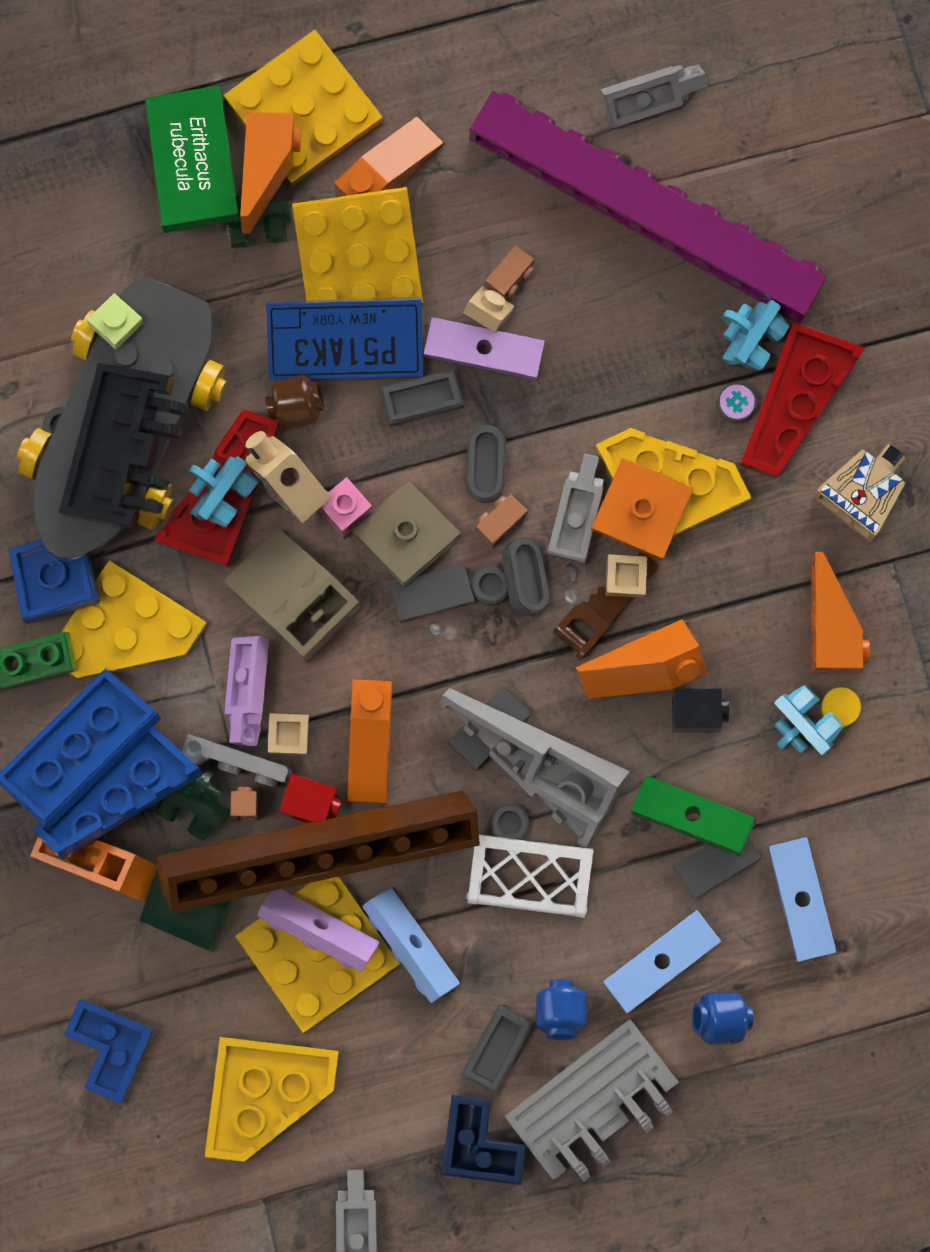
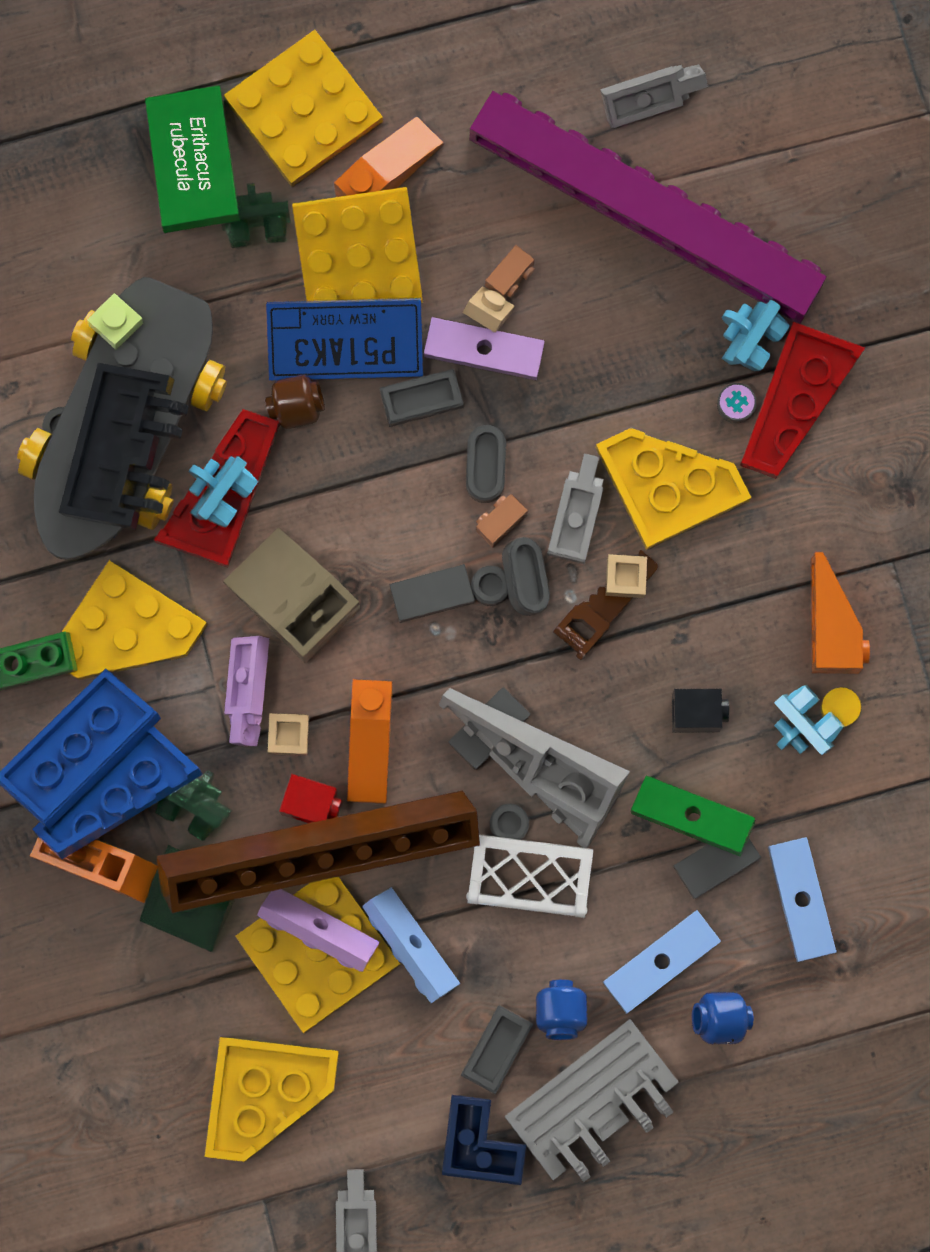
(50, 584): blue plate -> none
(120, 1047): blue plate -> none
(232, 761): light grey hinge -> none
(244, 804): nougat piece -> none
(267, 161): orange slope -> none
(284, 476): tan torso -> none
(345, 508): bright pink brick -> none
(406, 533): dark tan plate -> none
(642, 509): orange plate -> none
(645, 665): orange slope -> none
(864, 490): torso -> none

